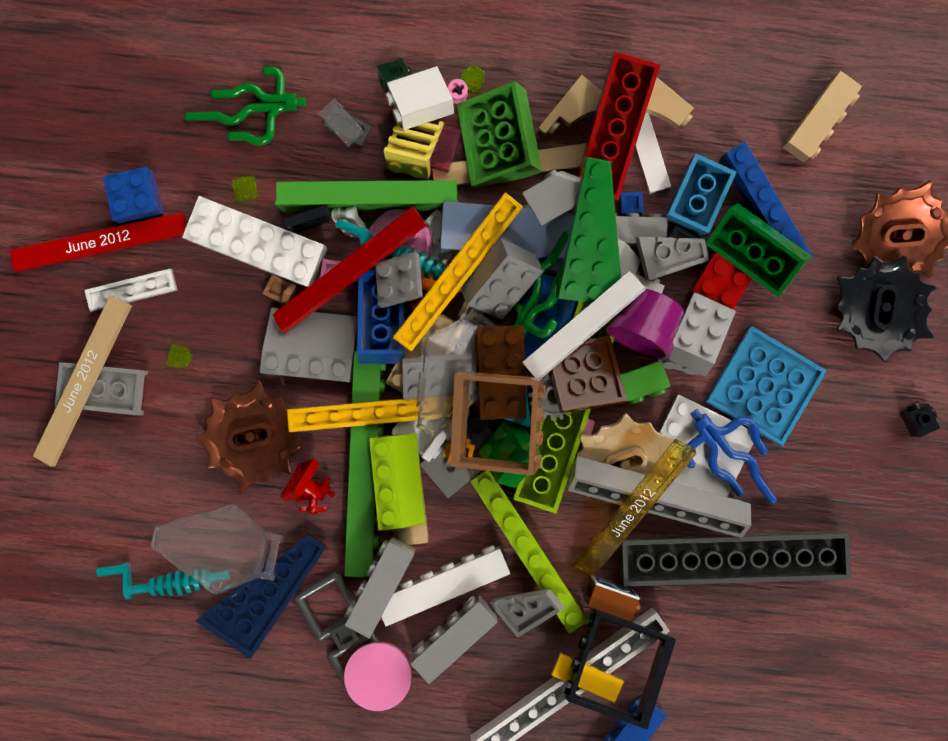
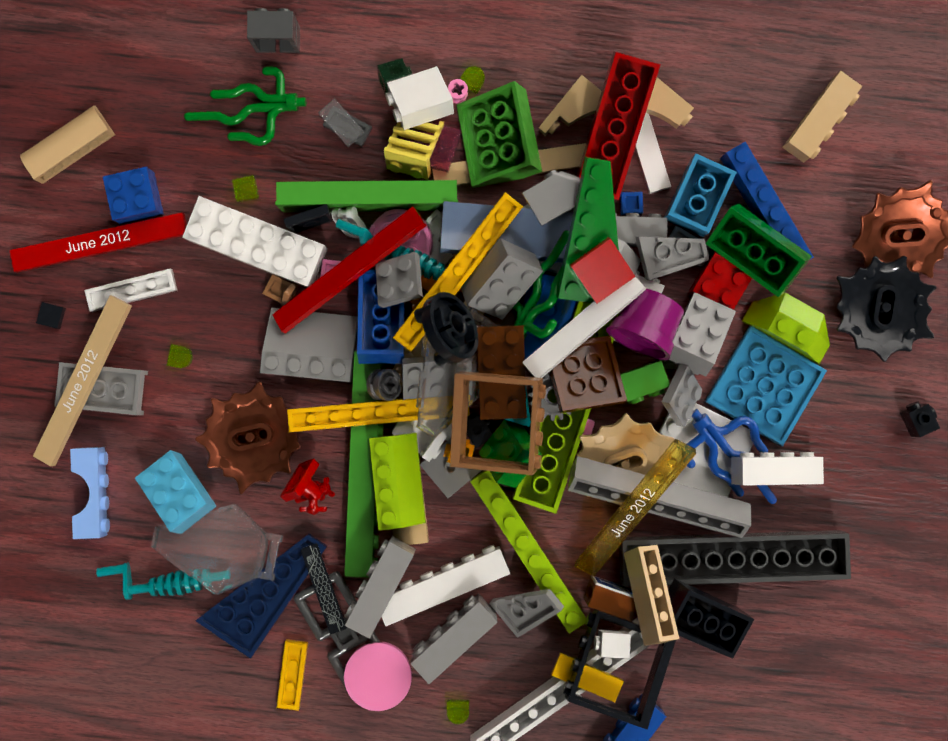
(50, 315): none -> black tile
(67, 145): none -> tan brick
(91, 466): none -> light blue arch
(175, 492): none -> medium azure brick
(268, 26): none -> dark grey piece
(292, 675): none -> yellow tile
(323, 588): none -> black sticker
(384, 384): none -> flat silver wheel
(448, 328): none -> black piece
(457, 710): none -> clear neon green tile
(602, 270): none -> red tile
(612, 644): none -> white brick
(651, 595): none -> tan brick
(682, 395): none -> light grey plate
(708, 619): none -> black brick
(777, 470): none -> white brick
(791, 324): none -> lime wedge

